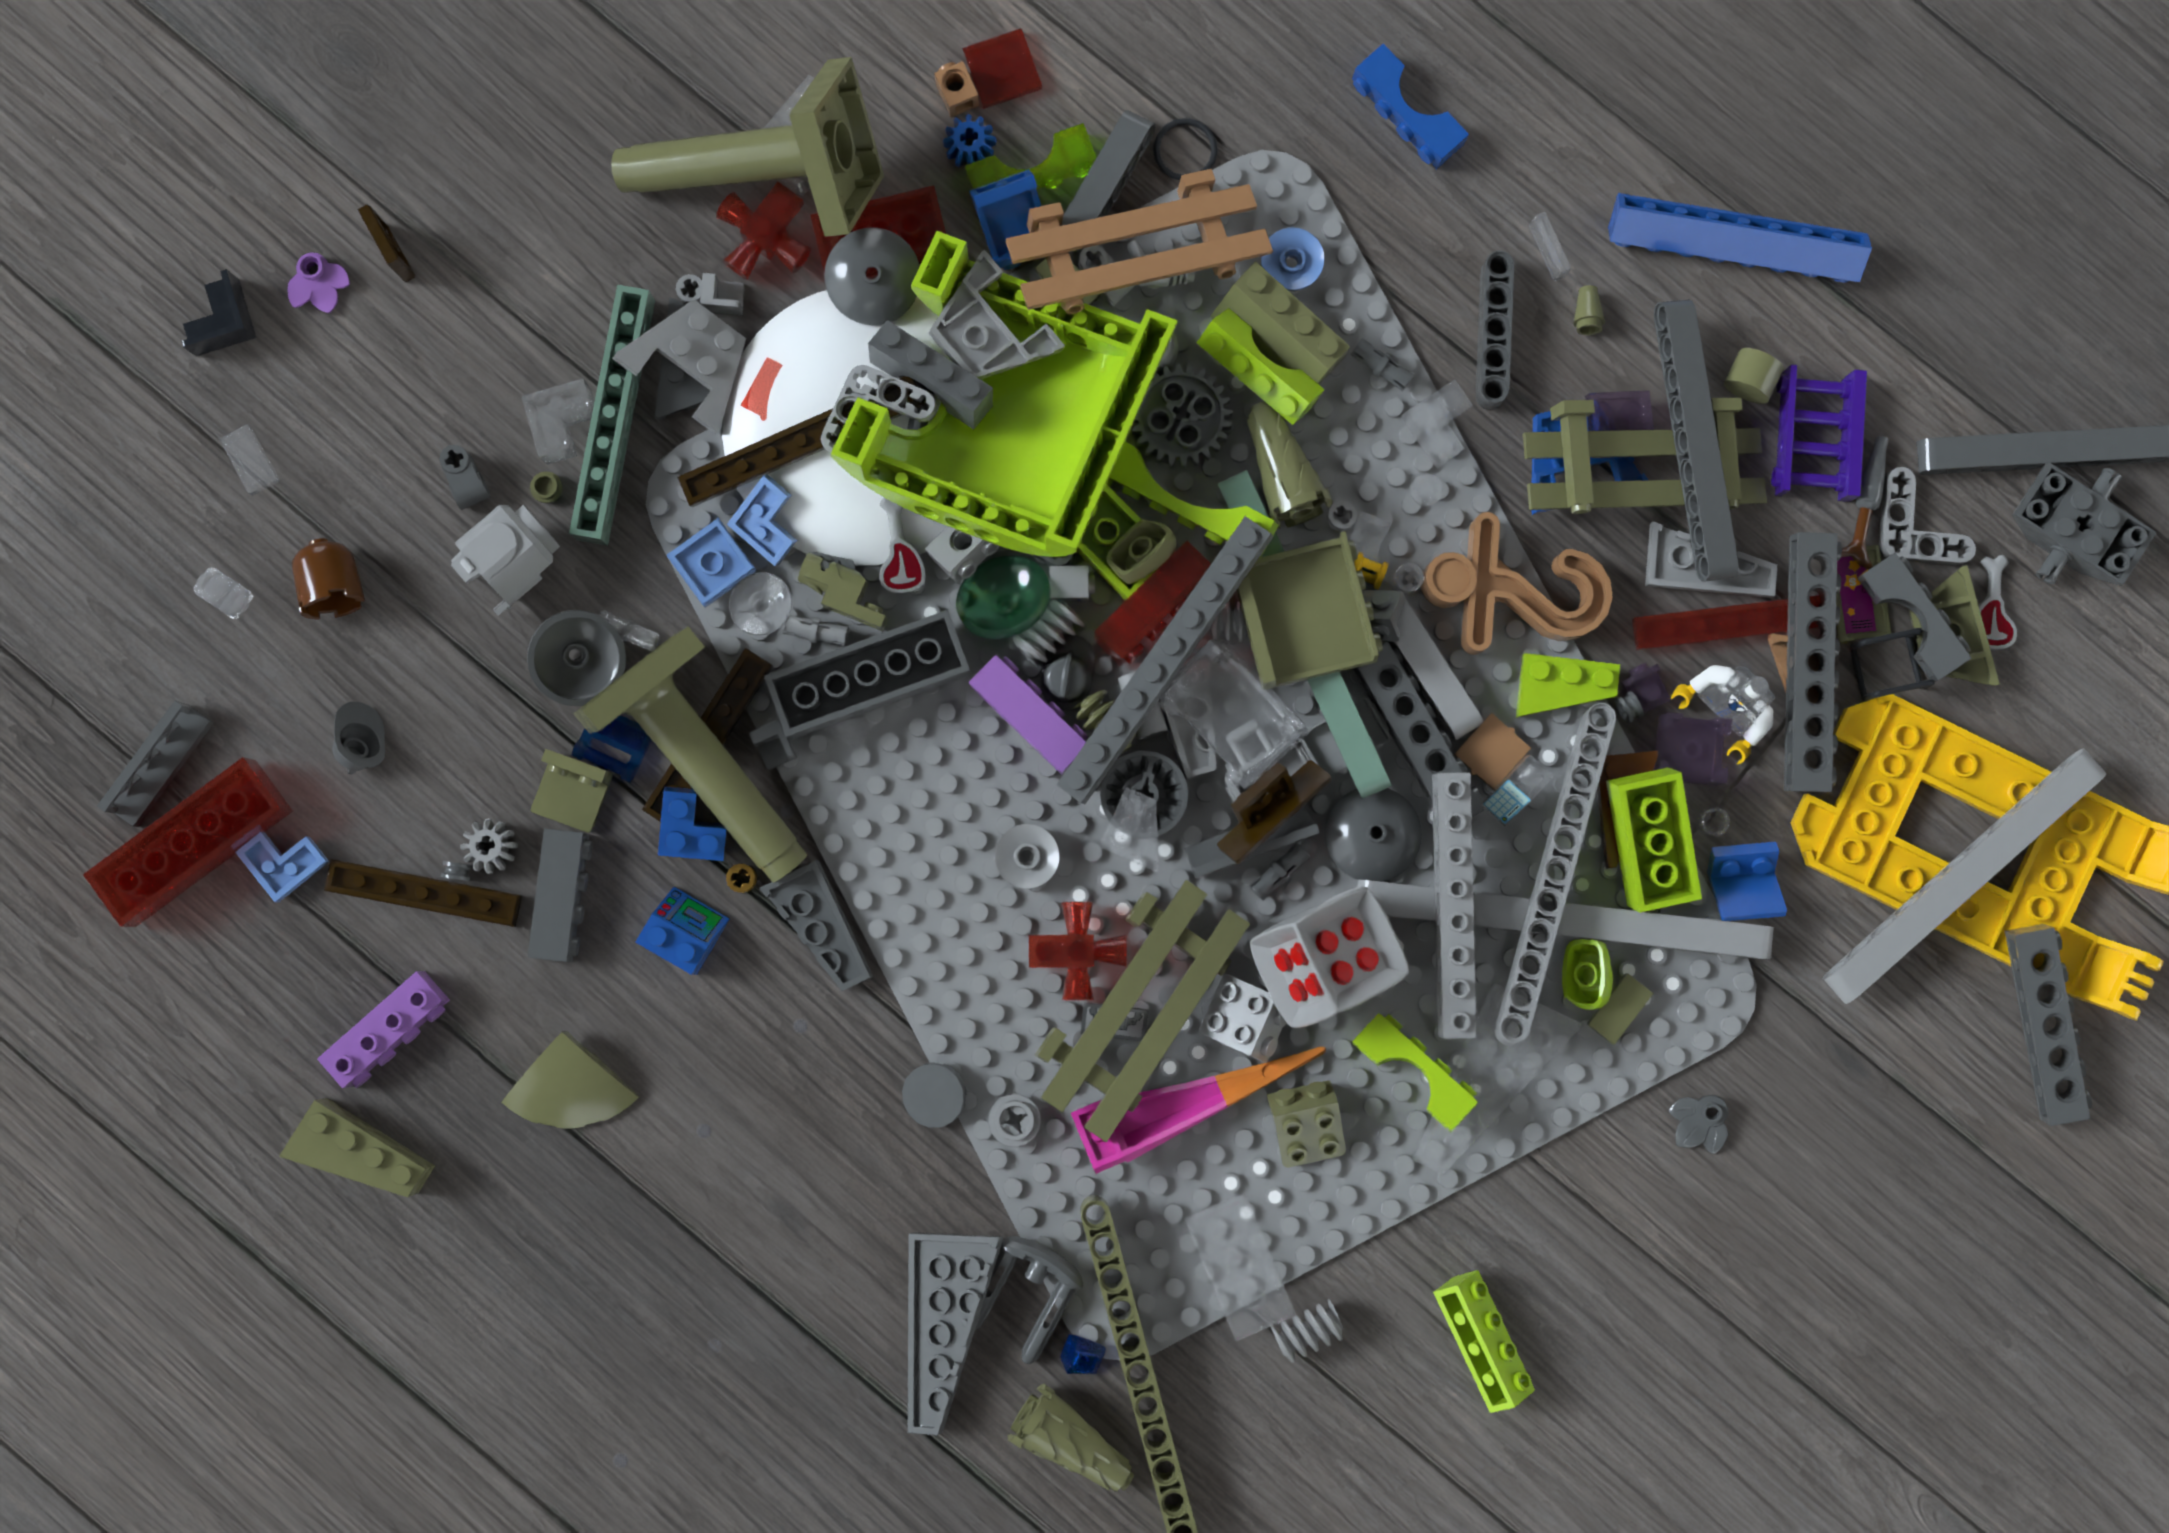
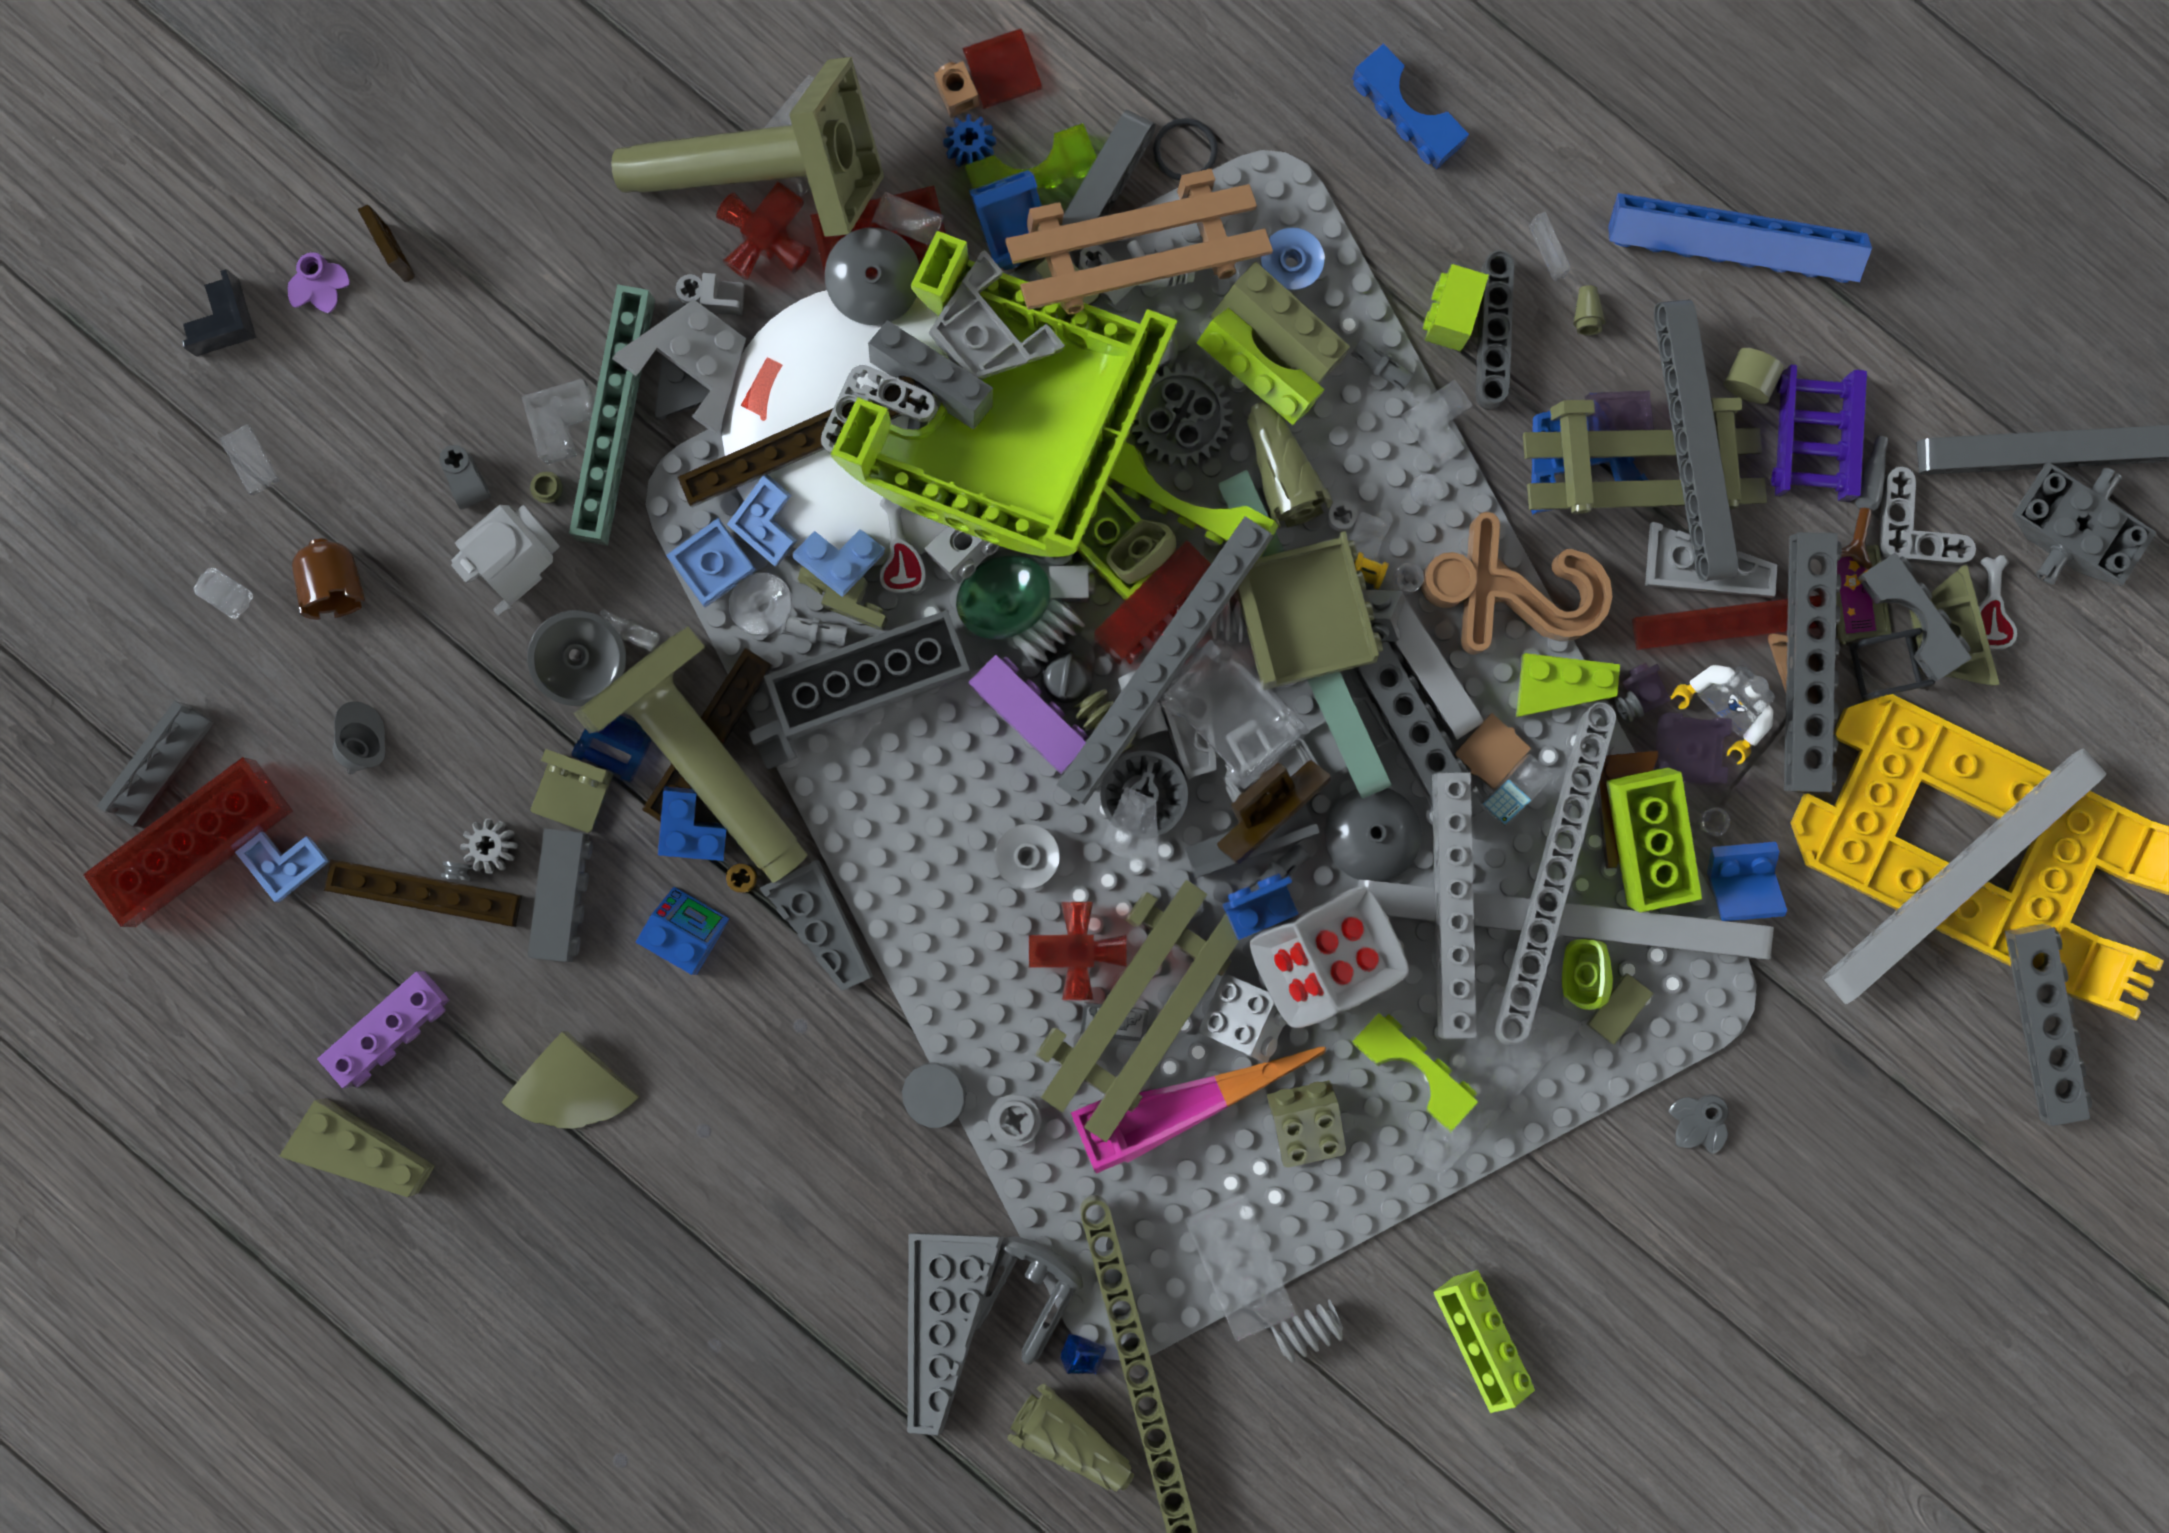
(841, 567): none -> medium blue plate
(907, 218): none -> clear slope
(1260, 908): none -> blue bracket
(1456, 307): none -> lime brick

